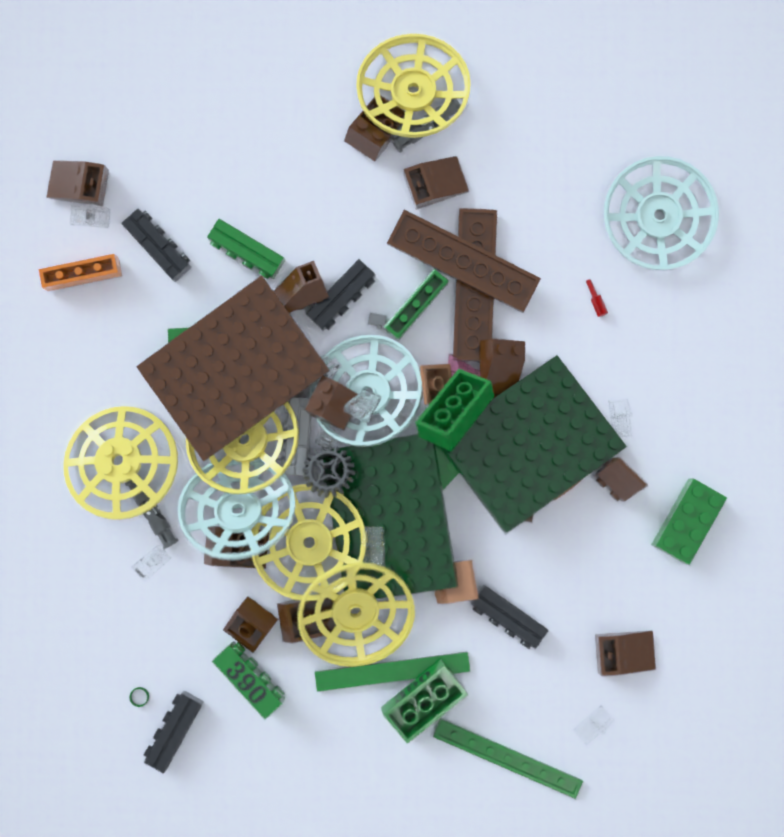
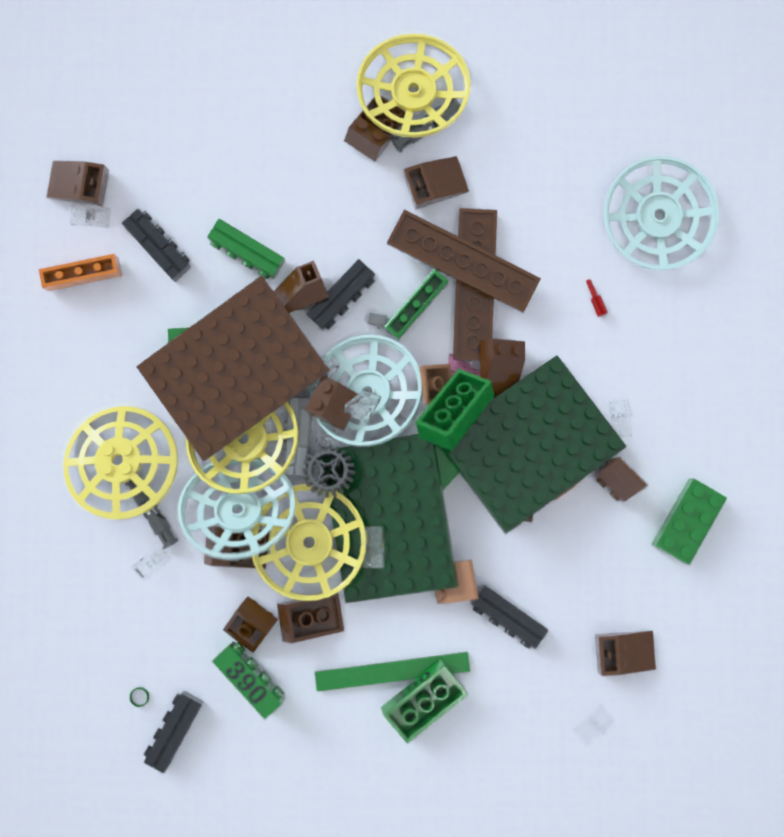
(356, 622): light yellow dish -> none
(508, 758): green tile -> none

